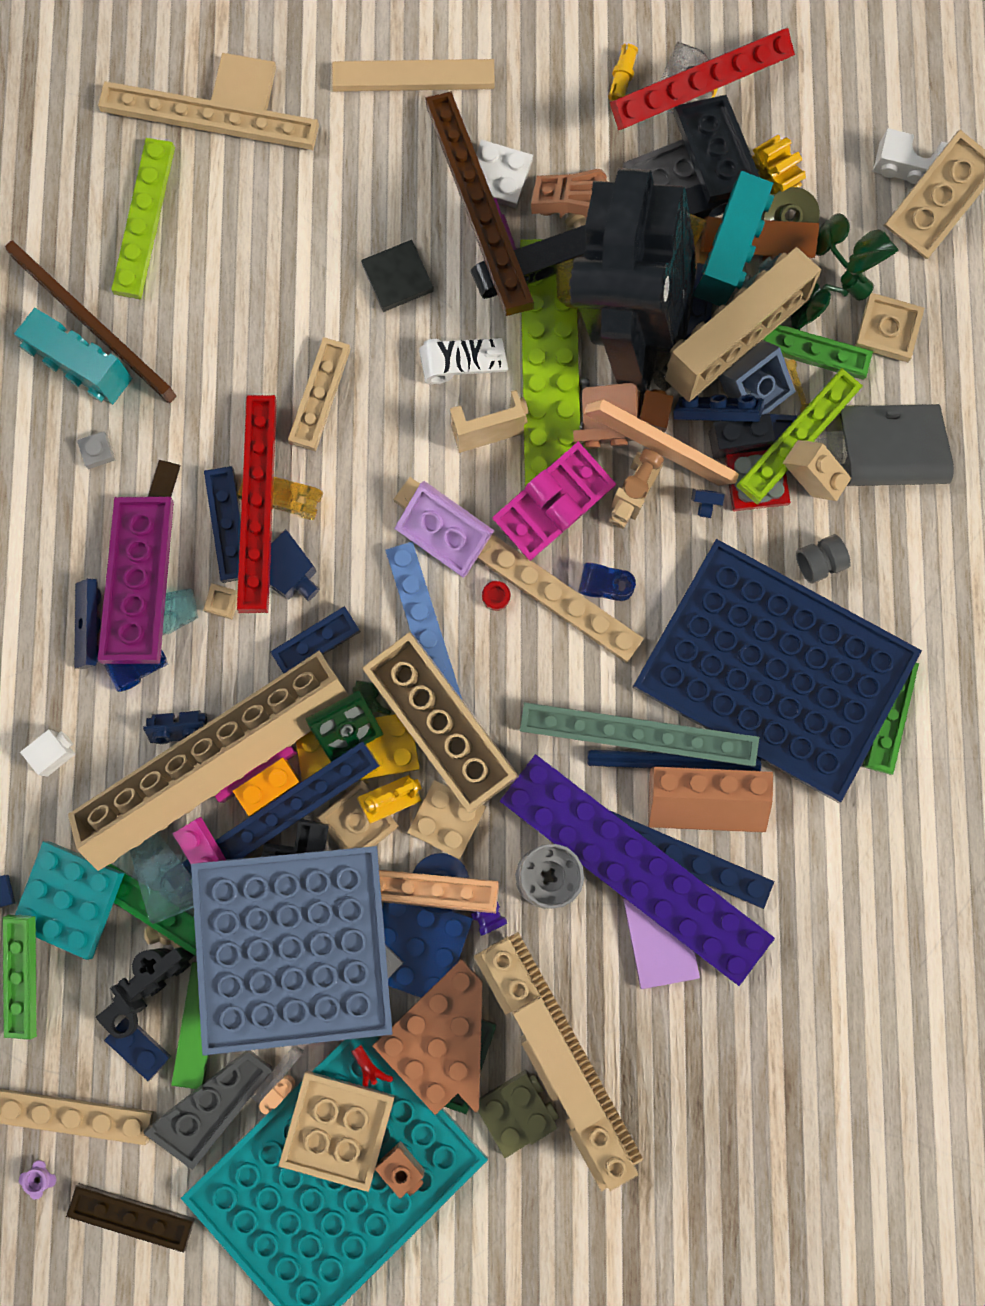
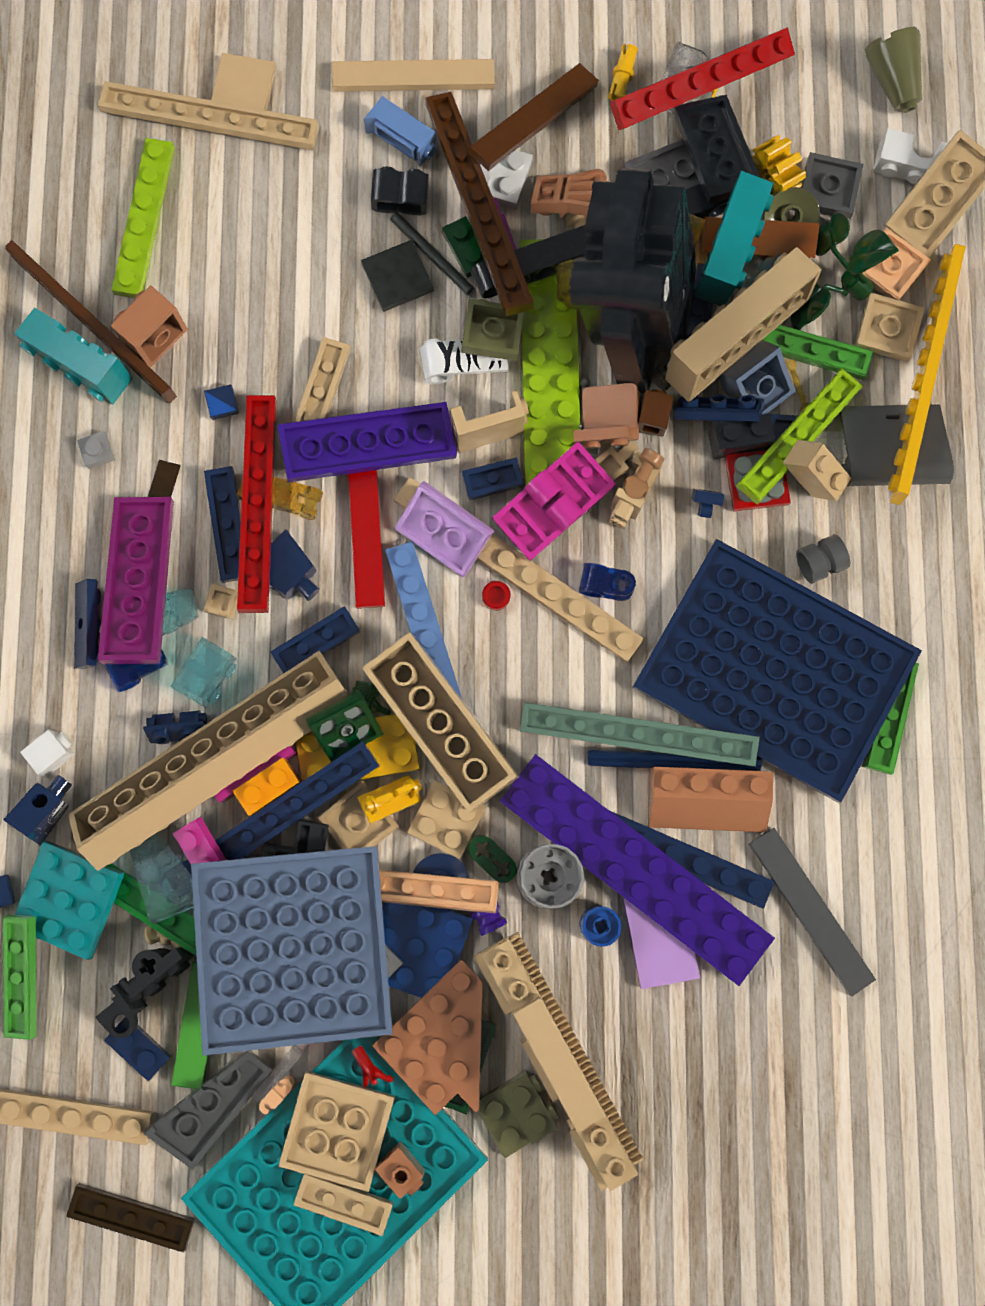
(28, 1182): lavender plate -> none
(34, 819): none -> dark blue torso
(149, 325): none -> nougat brick
(204, 672): none -> clear light blue brick
(221, 402): none -> dark blue tile
(344, 1204): none -> tan plate
(366, 441): none -> dark purple plate
(366, 540): none -> red tile
(399, 191): none -> black brick
(401, 130): none -> medium blue window
(432, 253): none -> pearl dark grey bar
(463, 244): none -> dark green plate
(487, 863): none -> dark green beam
(490, 331): none -> olive plate
(492, 478): none -> dark blue plate
(533, 117): none -> reddish brown tile
(600, 925): none -> blue wheel
(615, 462): none -> tan plate
(660, 442): light nougat tile -> none
(812, 912): none -> dark grey tile
(833, 183): none -> dark grey plate
(898, 67): none -> olive cone
(898, 271): none -> light nougat plate
(924, 380): none -> yellow plate

